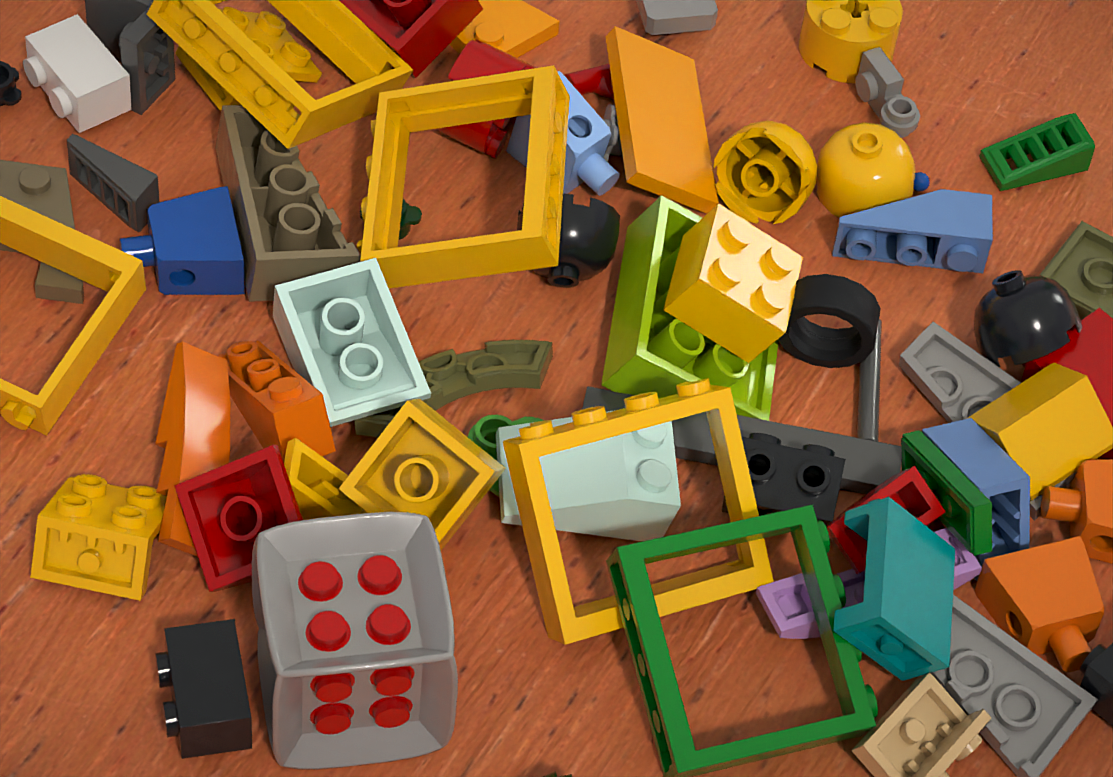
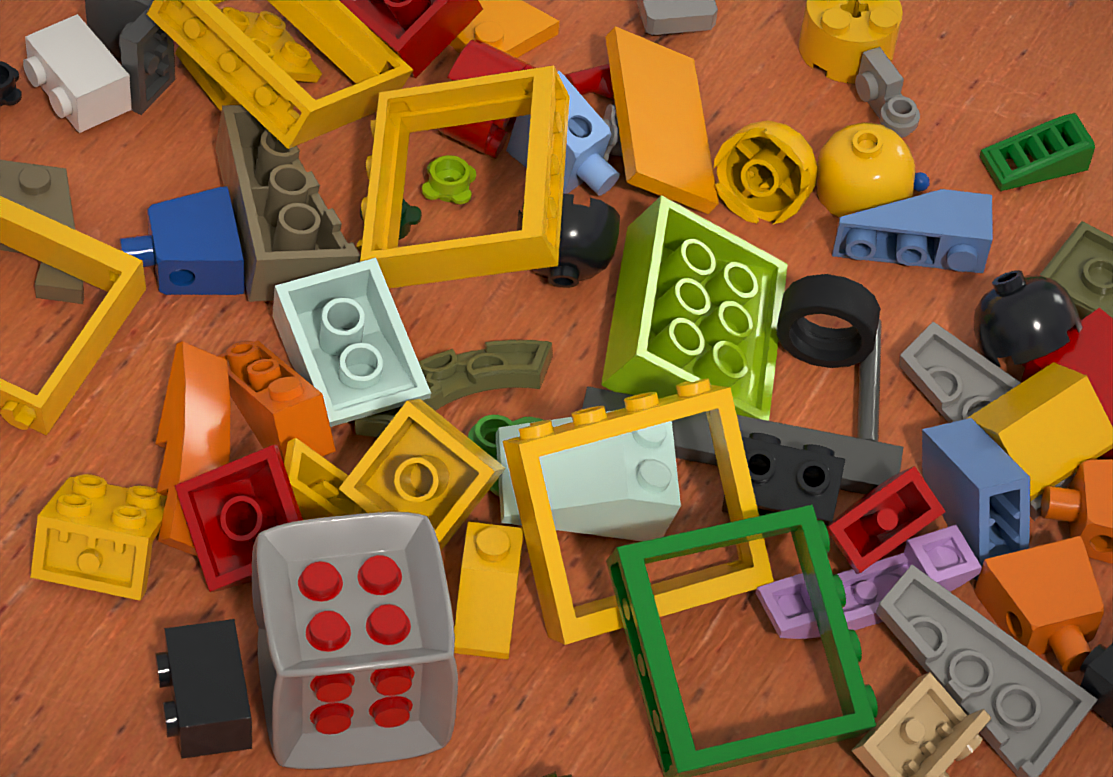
(113, 181): dark grey slope -> none
(449, 180): none -> lime plate
(487, 590): none -> yellow slope
(733, 283): yellow brick -> none
(906, 592): teal panel -> none
(966, 507): green tile -> none

